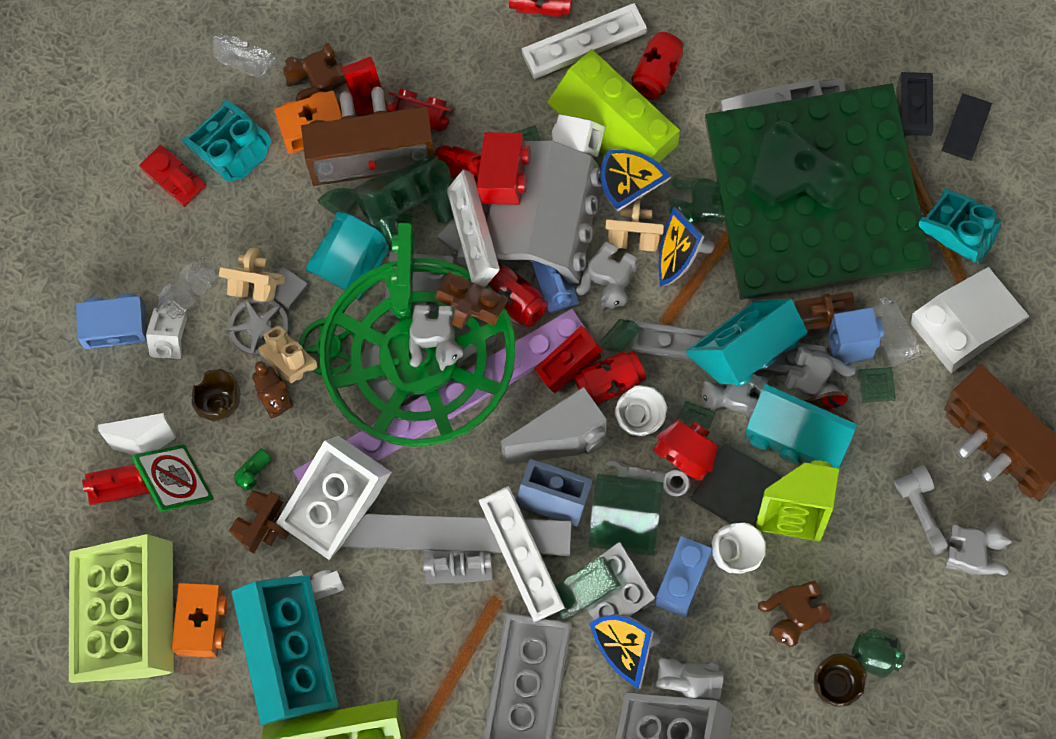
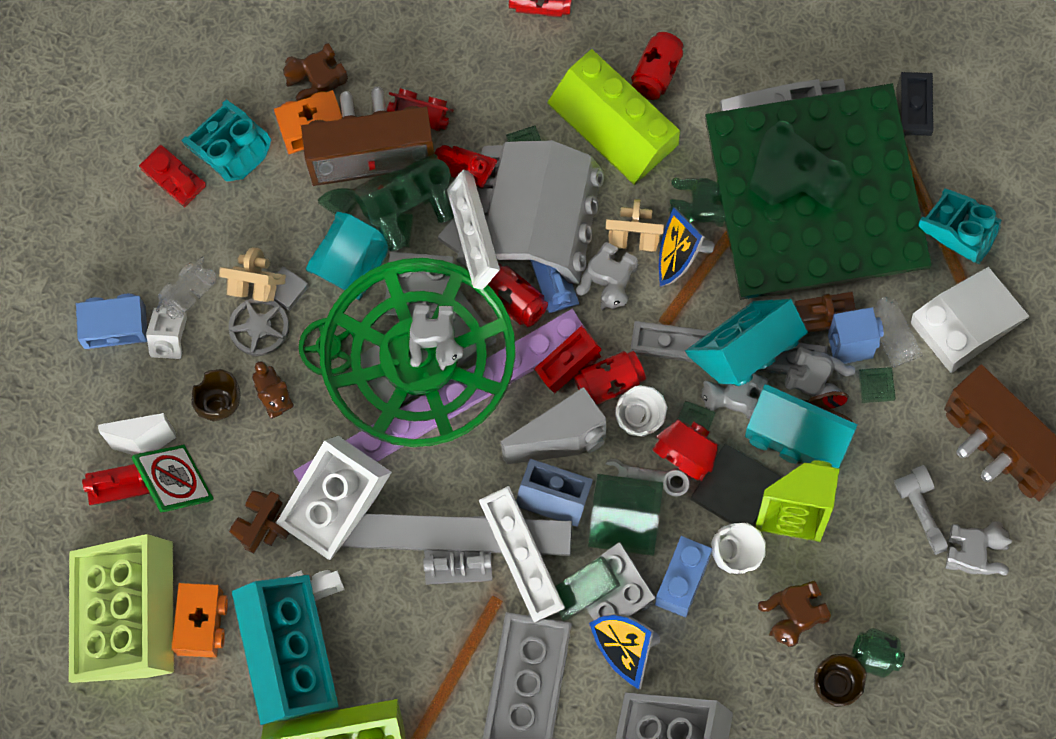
(235, 53): clear hinge -> none
(246, 473): green arm -> none
(286, 355): tan hips -> none
(360, 80): red hinge -> none
(402, 273): green hinge -> none
(470, 300): reddish brown hinge -> none
(502, 168): red brick -> none
(574, 43): white plate -> none
(579, 134): white brick -> none
(620, 335): clear green tile -> none
(629, 177): shield -> none
(691, 678): light grey animal -> none
(966, 127): black tile -> none

